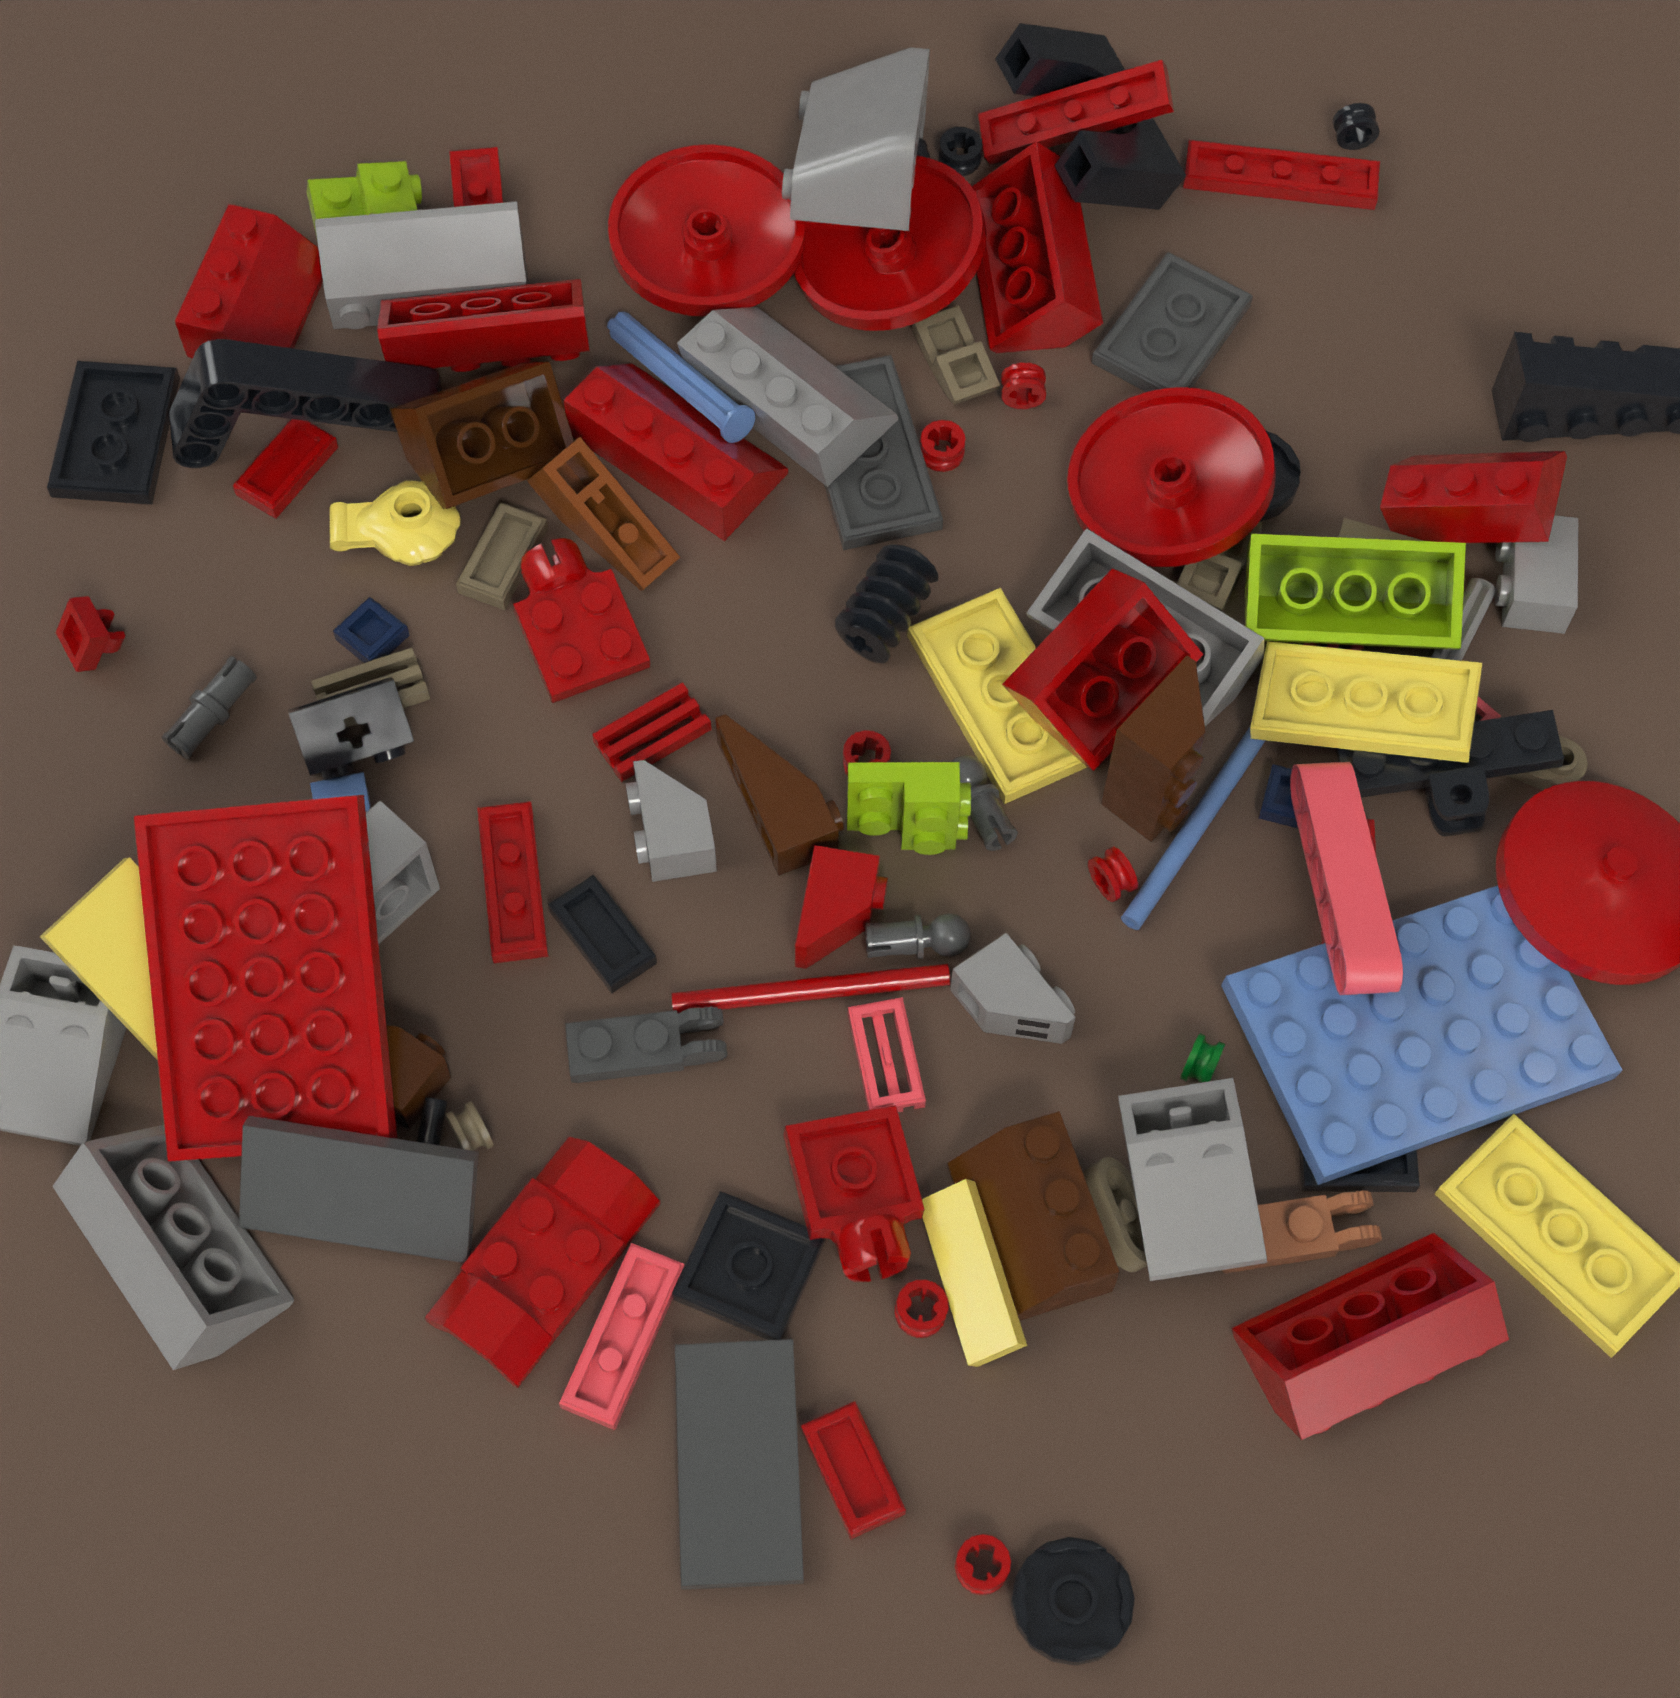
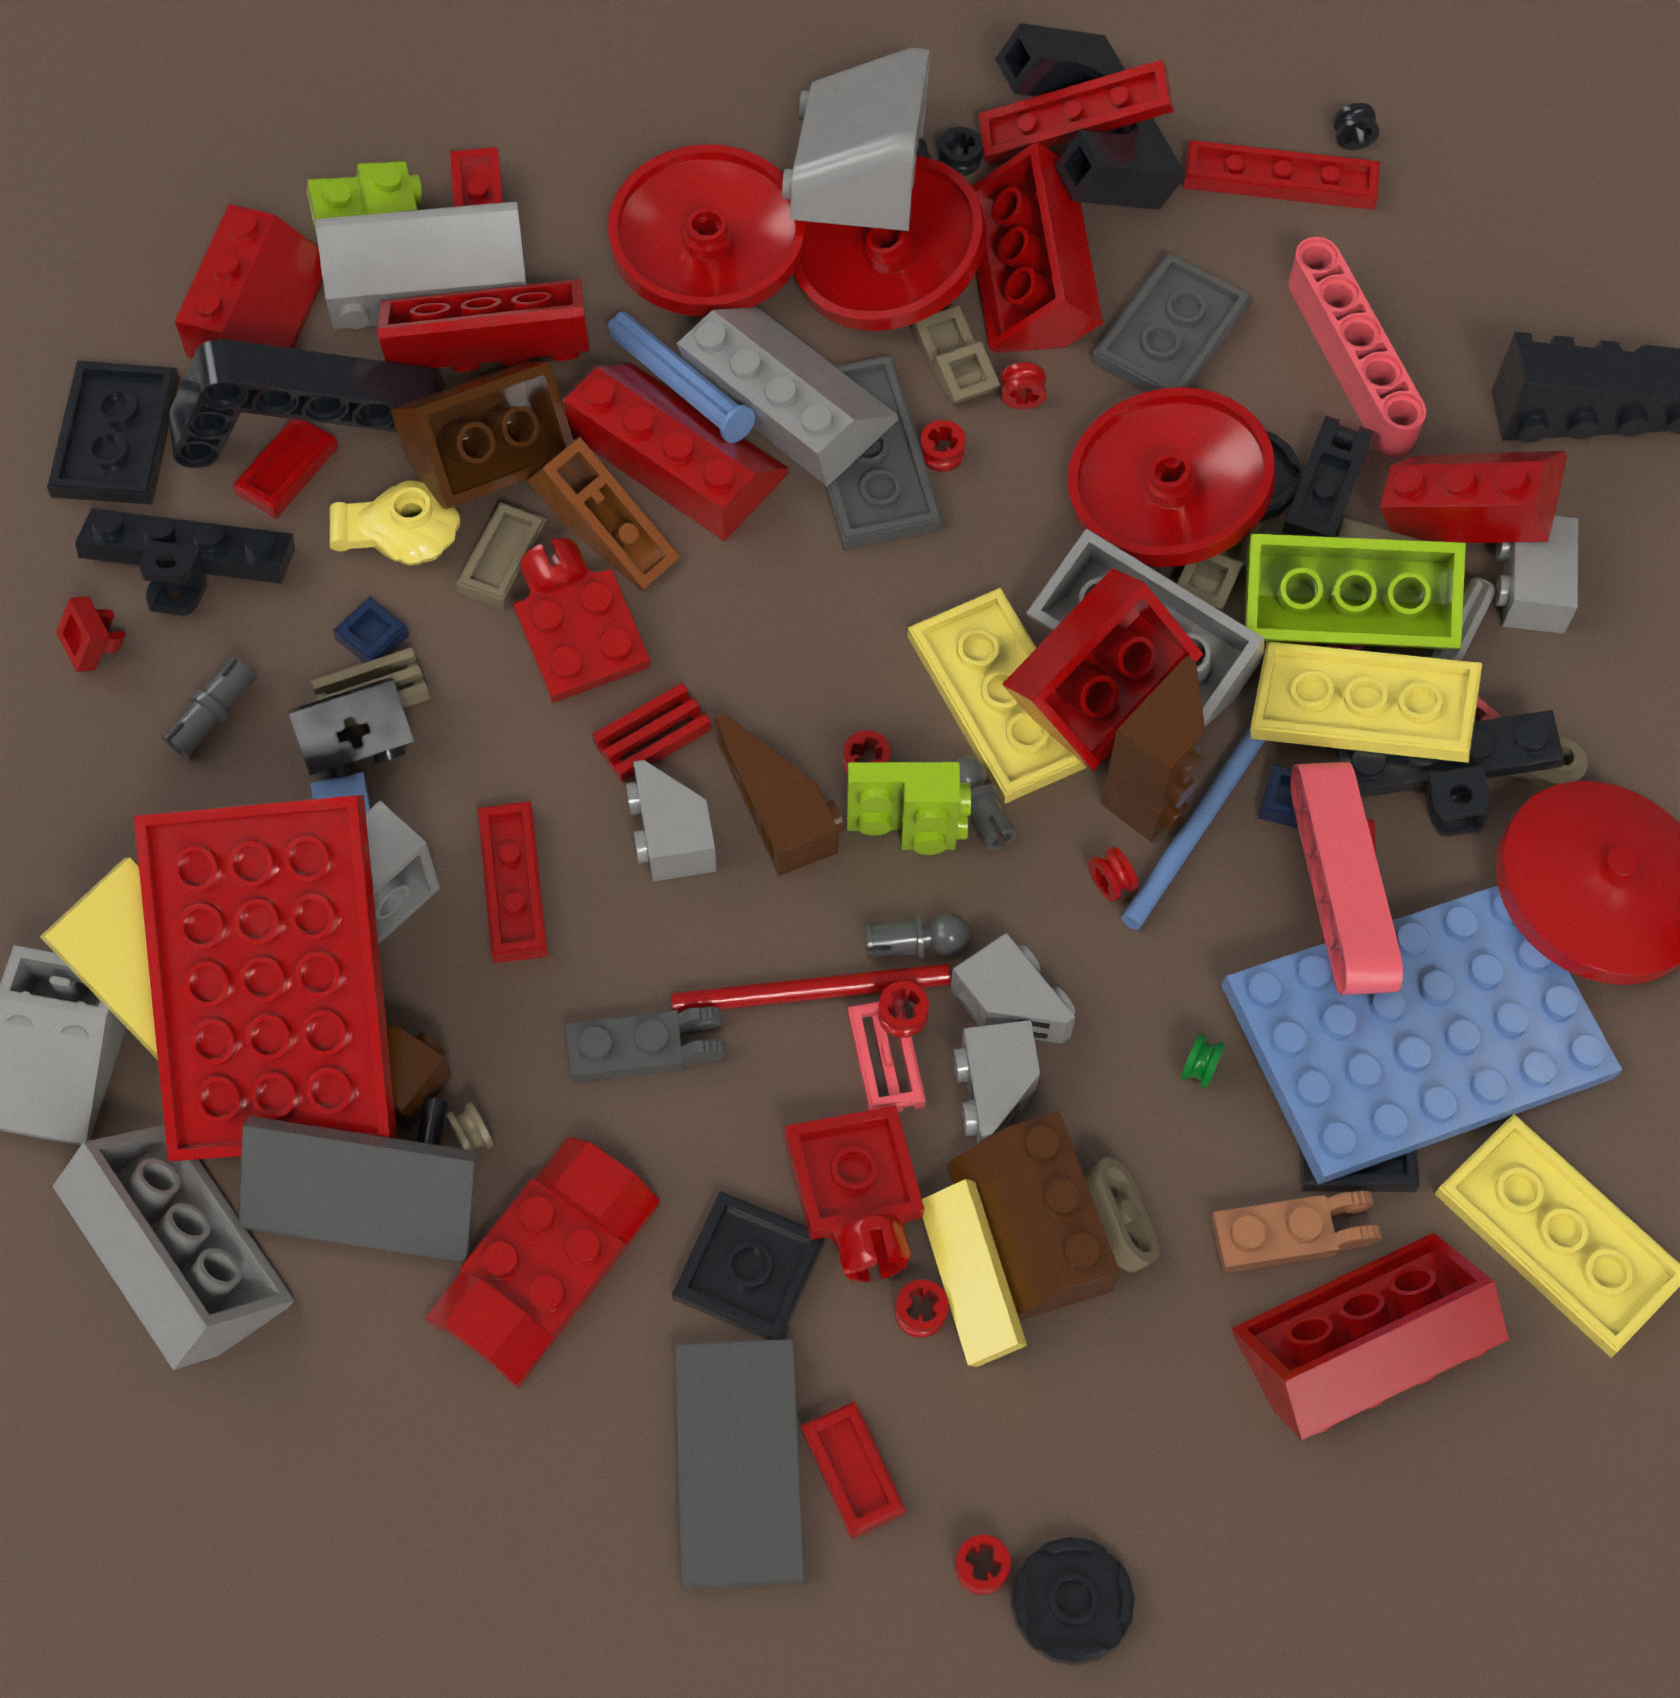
(181, 552): none -> black plate
(602, 934): black tile -> none
(622, 1337): coral tile -> none
(837, 901): red slope -> none
(885, 602): black piece -> none
(910, 992): none -> red bush
(999, 1073): none -> light grey slope
(1192, 1179): light grey slope -> none
(1327, 480): none -> black plate
(1356, 347): none -> coral beam

